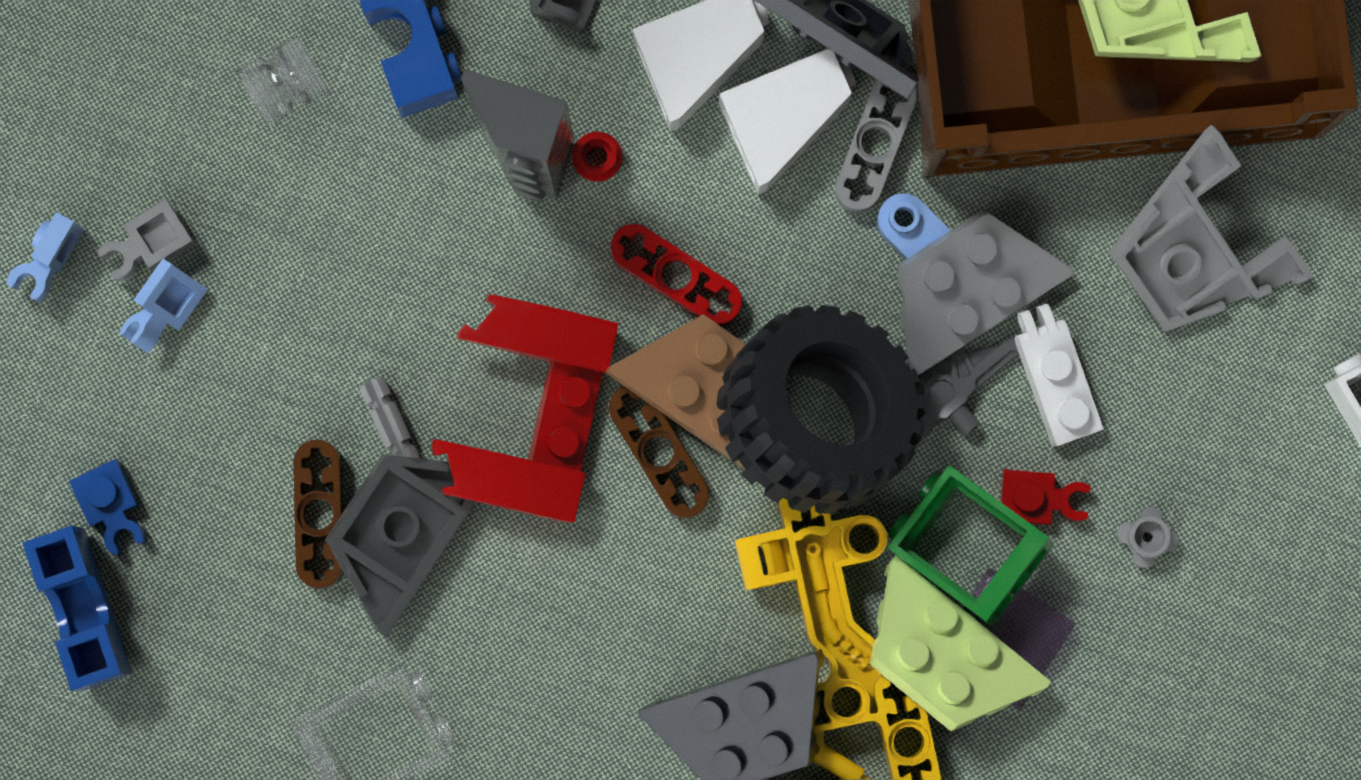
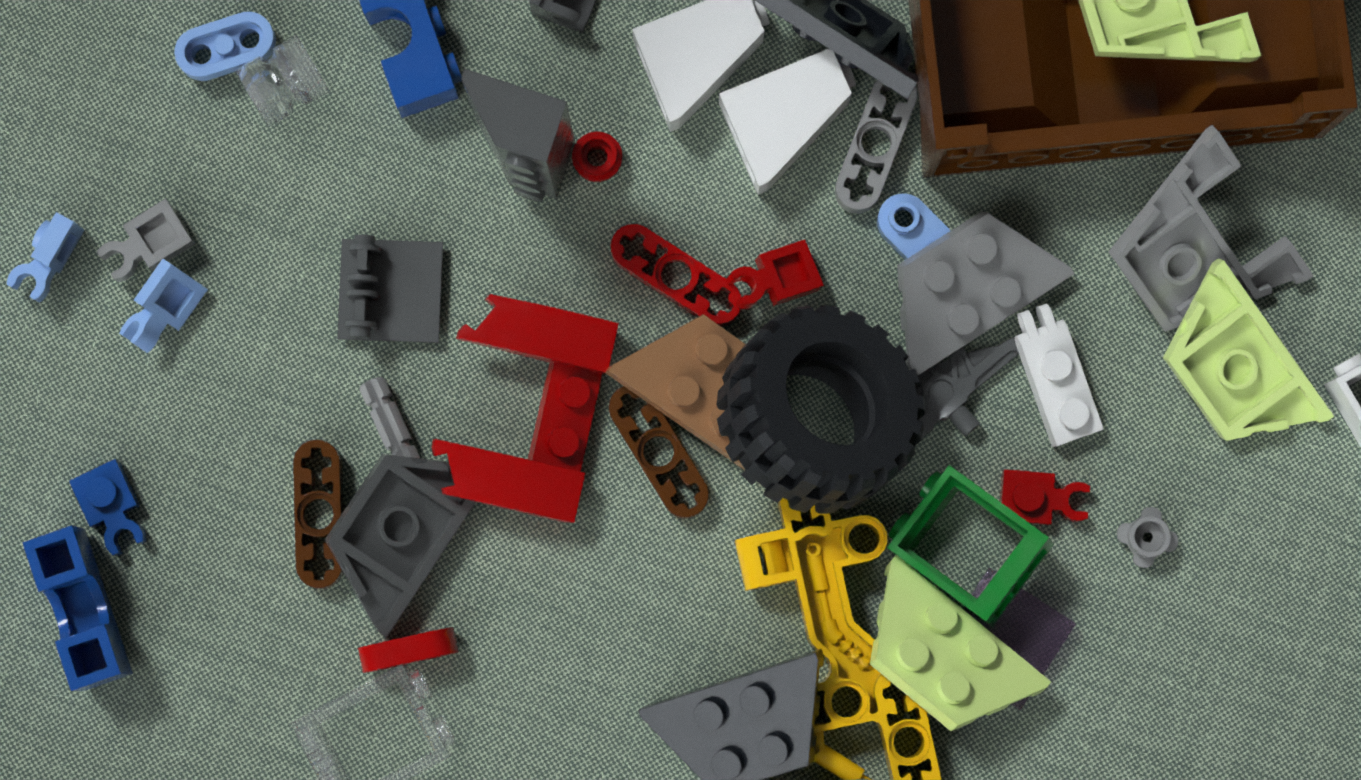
(225, 41): none -> light blue plate
(390, 290): none -> dark grey hinge
(408, 650): none -> red beam
(781, 273): none -> red plate
(1238, 363): none -> yellowish green wing

